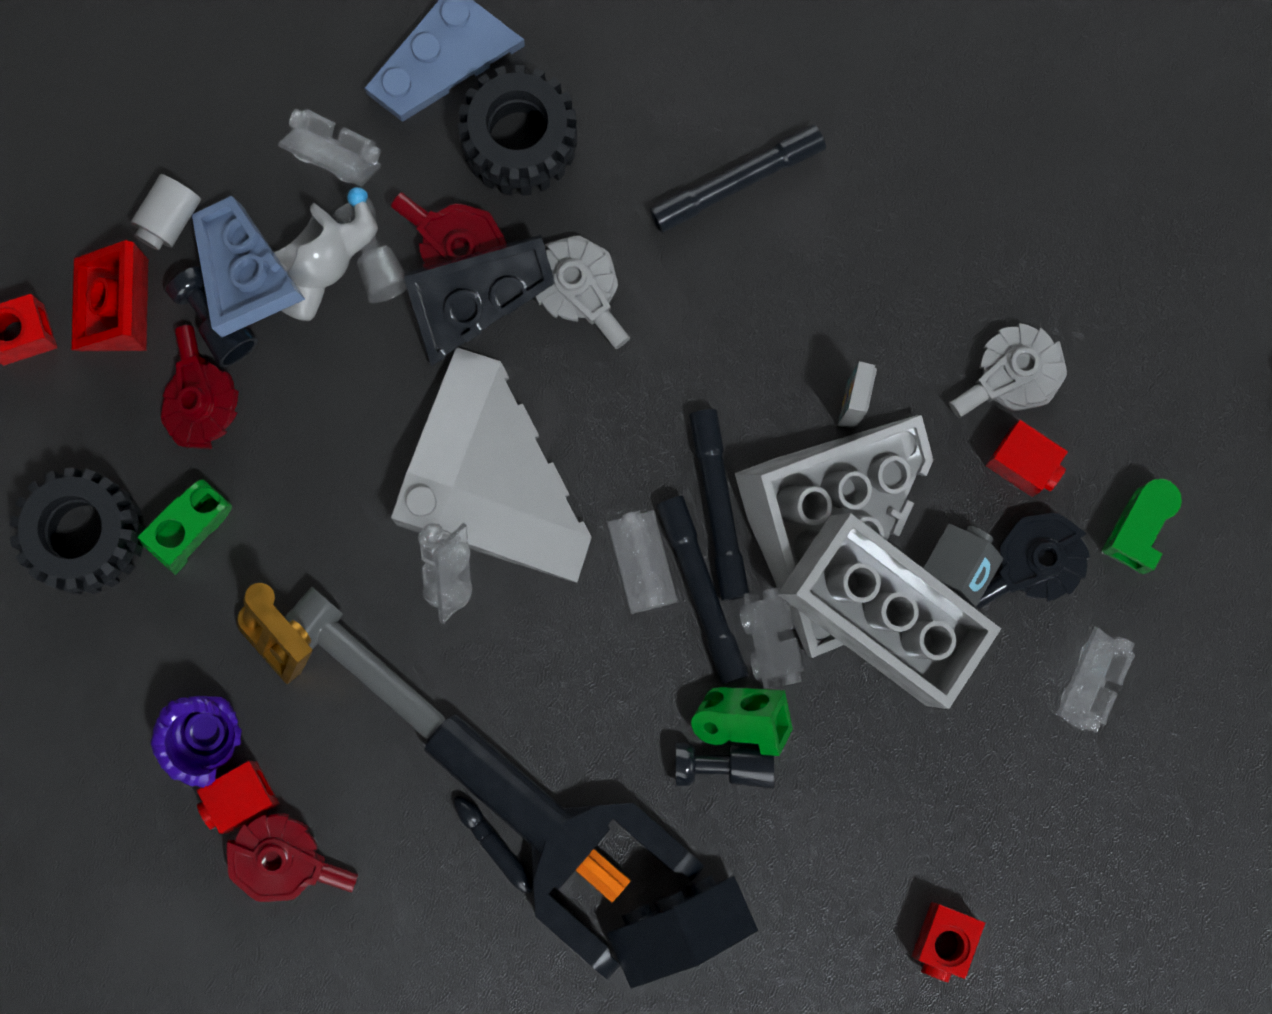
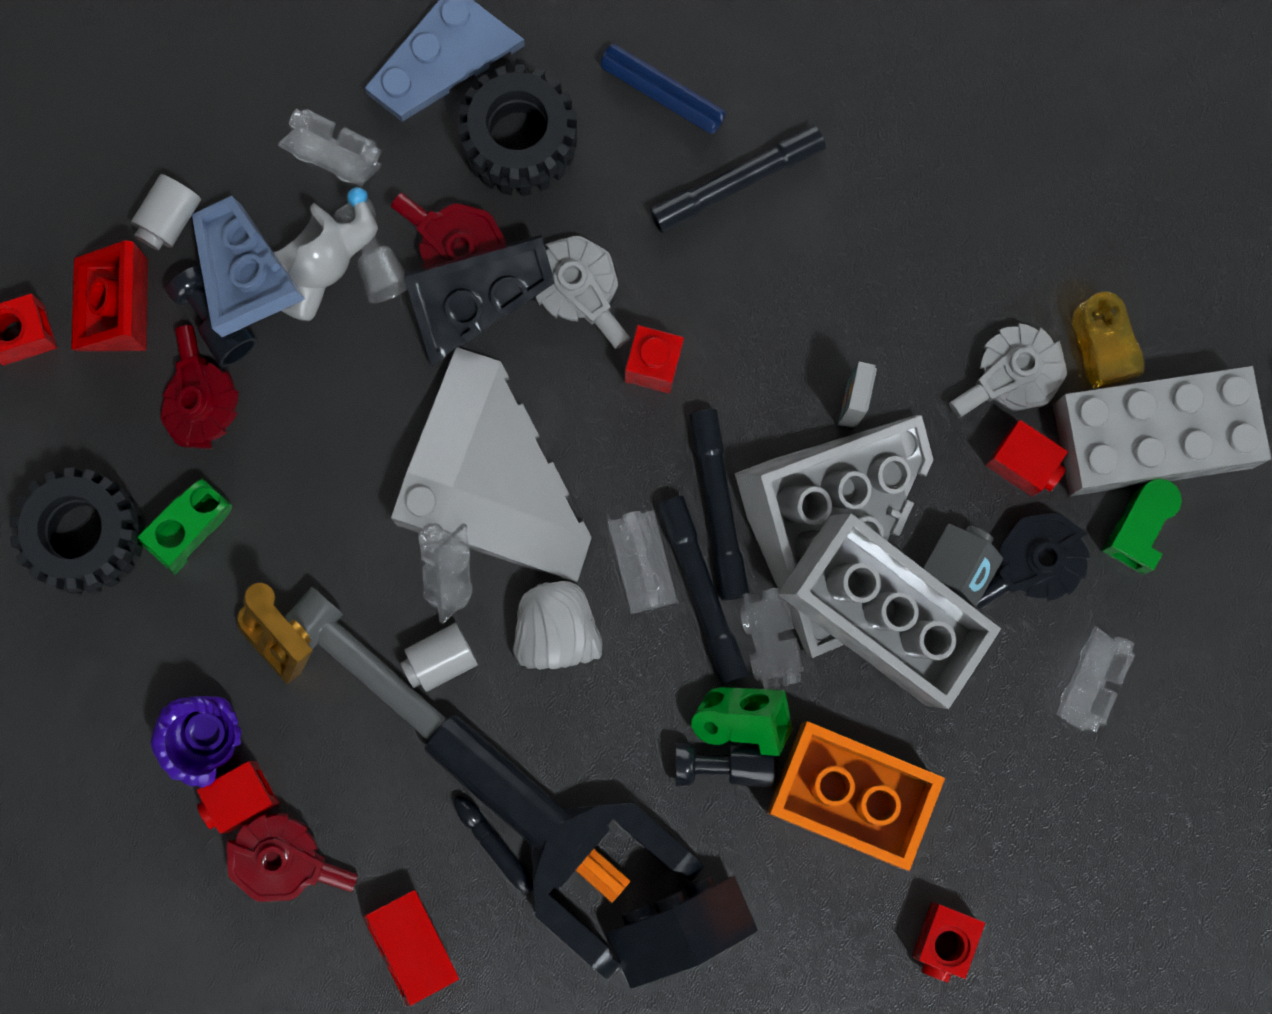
(411, 948): none -> red hinge
(438, 658): none -> light grey brick
(555, 627): none -> light grey hair
(653, 359): none -> red brick
(662, 88): none -> dark blue axle
(855, 795): none -> orange brick
(1109, 346): none -> clear yellow piece
(1161, 430): none -> light grey brick

